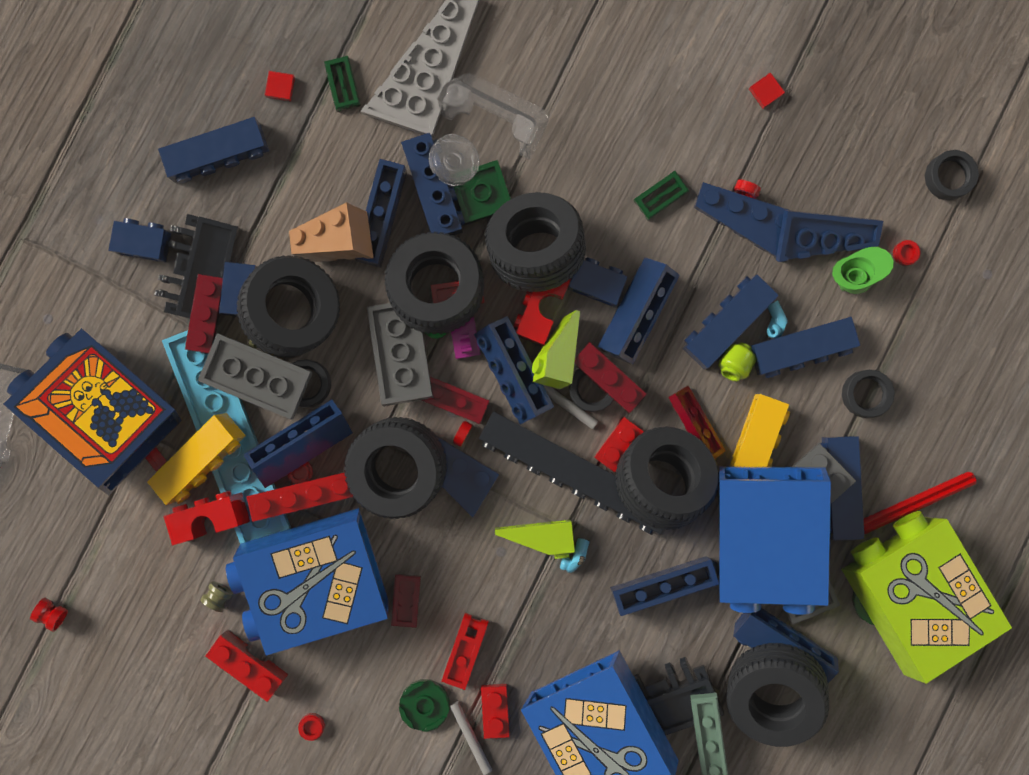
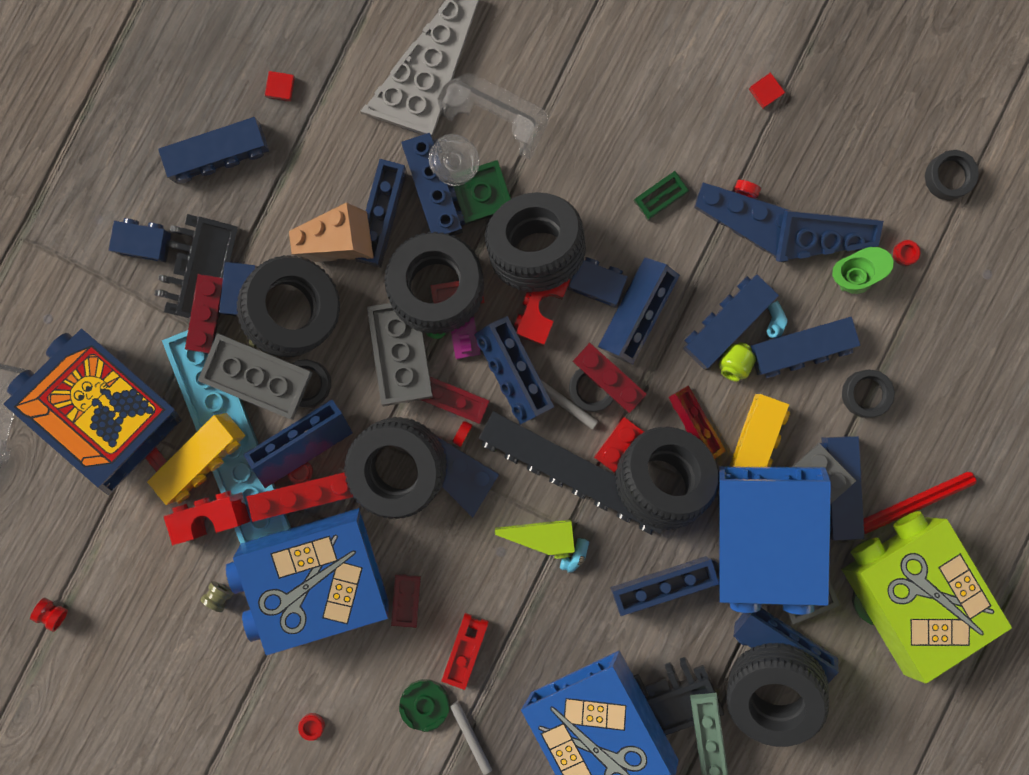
(259, 676): red arch -> none
(347, 103): dark green tile -> none
(495, 711): red plate -> none
(556, 359): lime slope -> none

